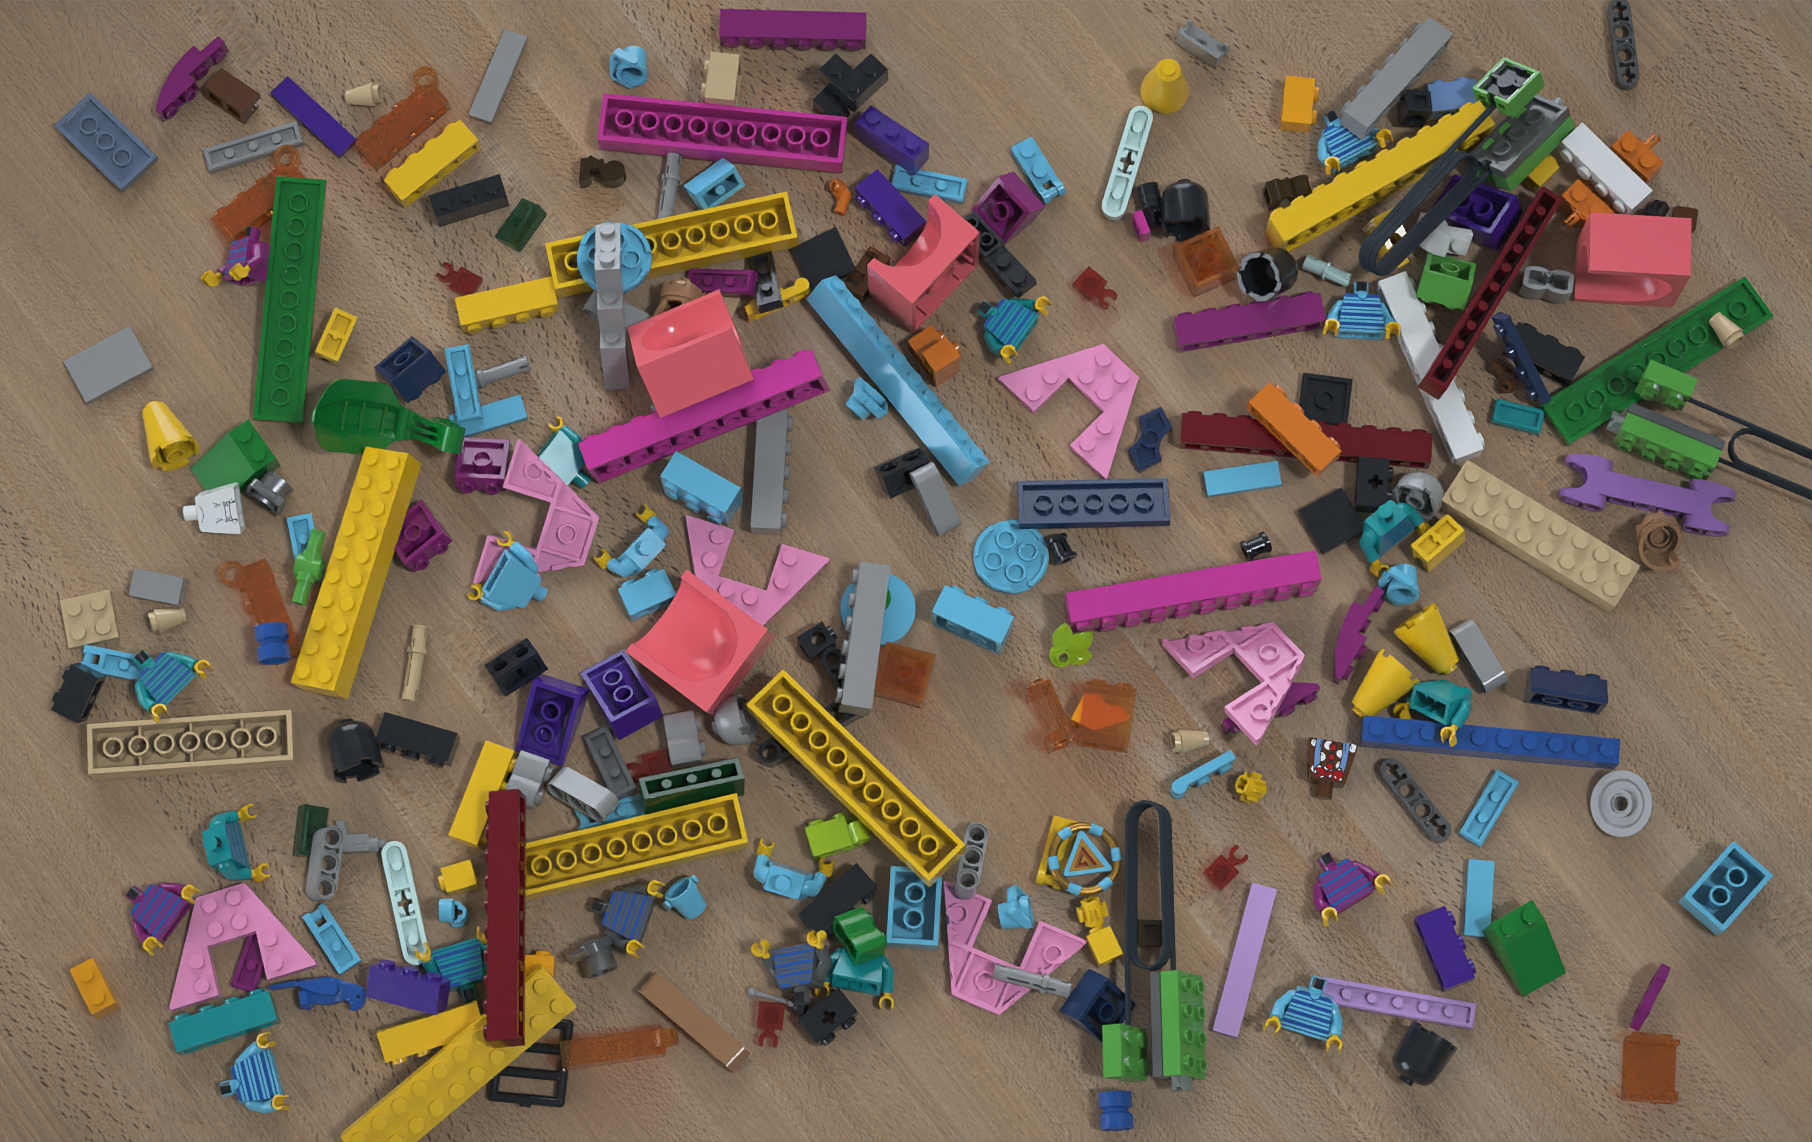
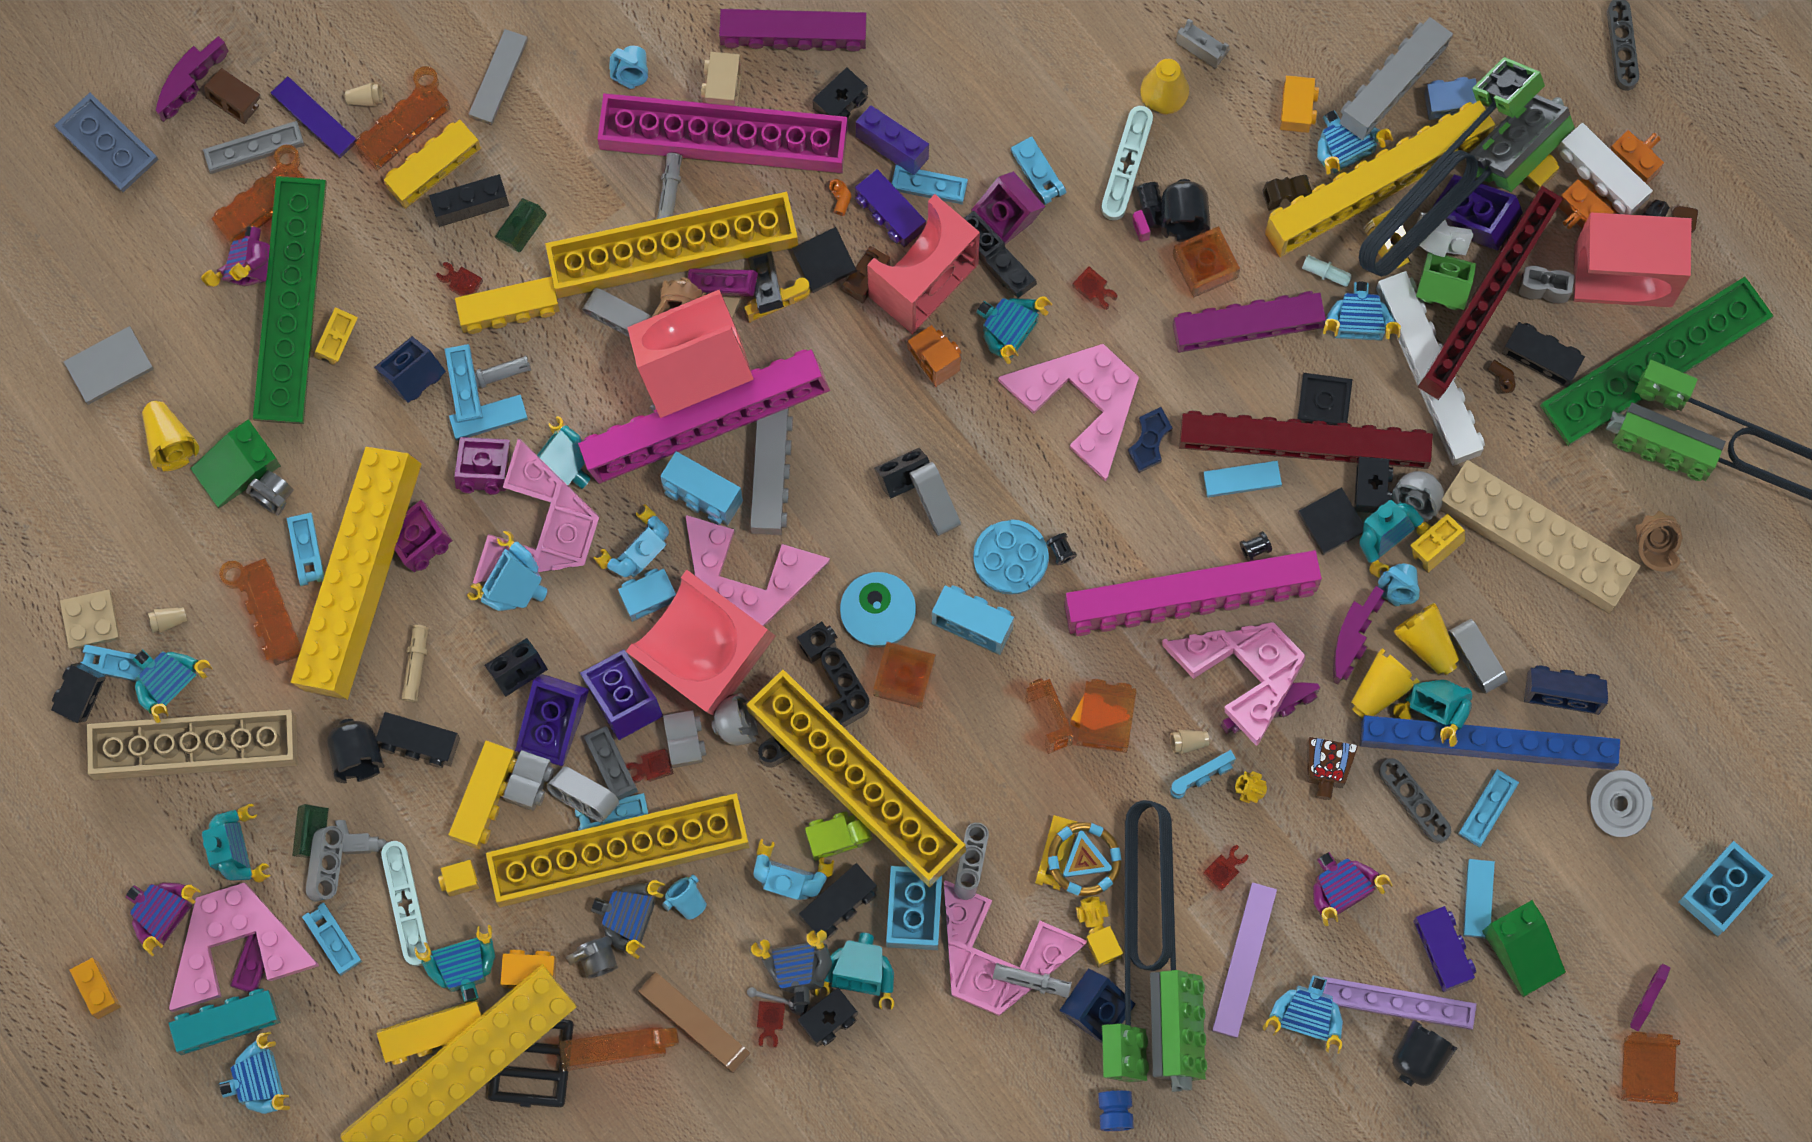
(158, 587): light grey hinge -> none
(218, 510): white torso -> none
(273, 644): blue wheel -> none
(308, 567): bright green pin -> none
(326, 992): blue animal -> none
(368, 414): green piece -> none
(408, 987): dark purple brick -> none
(447, 913): medium azure connector -> none
(505, 919): dark red brick -> none
(611, 306): light grey arch -> none
(612, 173): dark brown leg -> none
(635, 257): medium azure tile -> none
(691, 785): dark green brick -> none
(714, 184): medium azure brick -> none
(855, 84): black brick -> none
(859, 935): green brick -> none
(864, 638): light grey brick -> none
(866, 401): medium azure piece -> none
(898, 380): medium azure brick -> none
(1017, 910): medium azure piece -> none
(1073, 645): lime plate -> none
(1093, 503): dark blue plate -> none
(1149, 933): dark brown plate -> none
(1267, 273): black cylinder -> none
(1294, 429): orange brick -> none
(1414, 108): black brick -> none
(1517, 417): teal tile -> none
(1518, 353): dark blue plate -> none
(1689, 504): medium lavender piece -> none
(1726, 330): tan cone -> none

